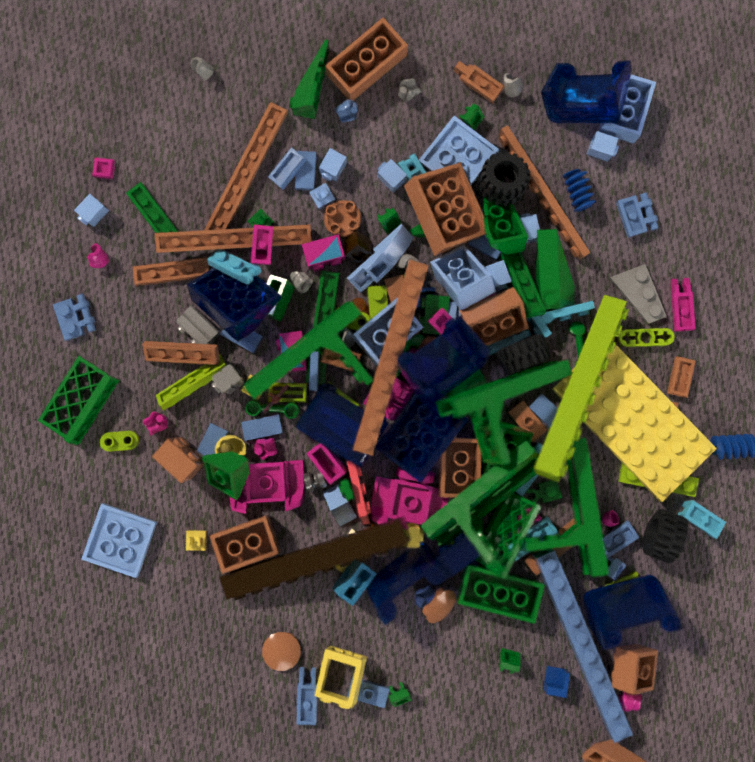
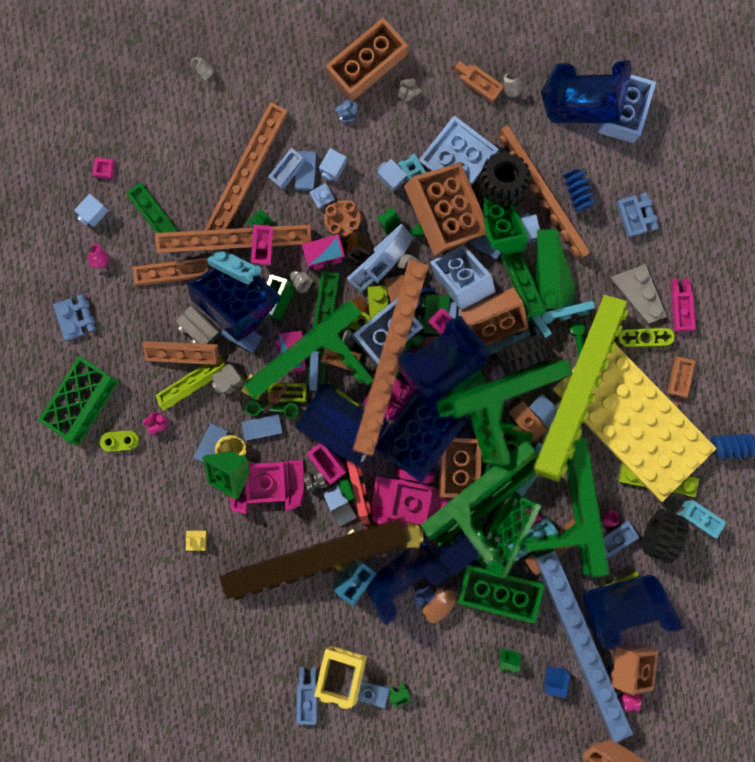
(119, 540): light blue plate -> none
(179, 458): nougat brick -> none
(245, 543): nougat brick -> none
(265, 448): dark pink arm -> none
(281, 651): nougat dish -> none
(309, 89): green wedge -> none
(472, 116): green tile -> none
(499, 275): light blue brick -> none
(546, 491): green plate -> none
(603, 146): light blue brick -> none
(615, 568): light blue tile -> none

